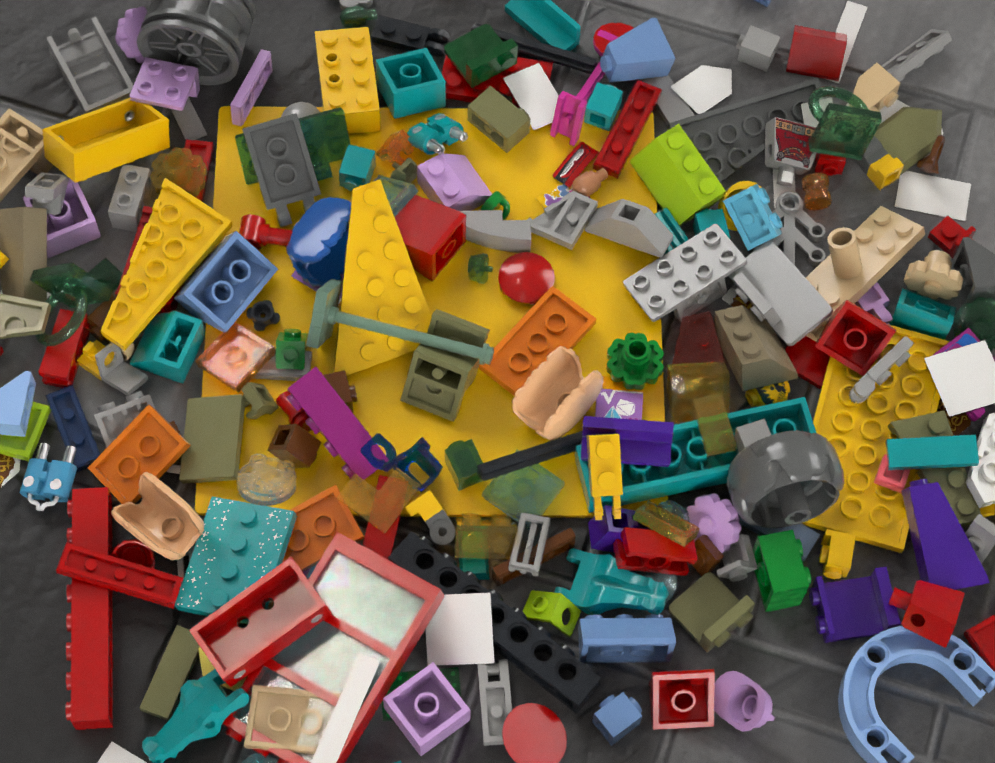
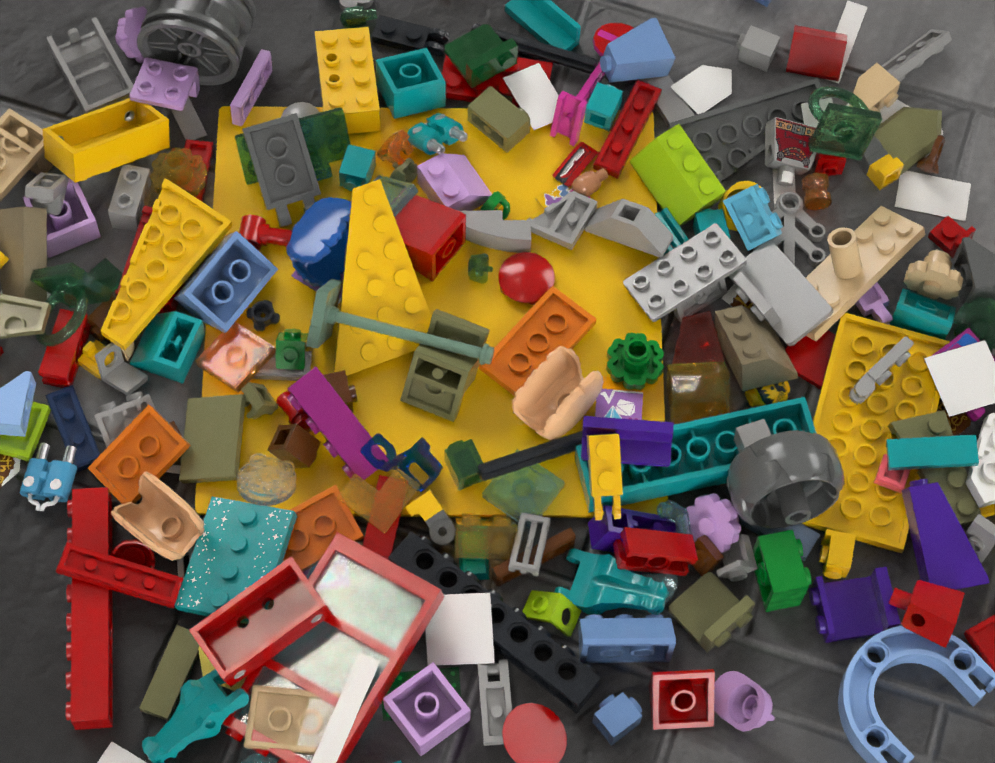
(666, 523): clear yellow tile -> none
(714, 424): clear yellow tile -> none
(854, 337): red slope -> none

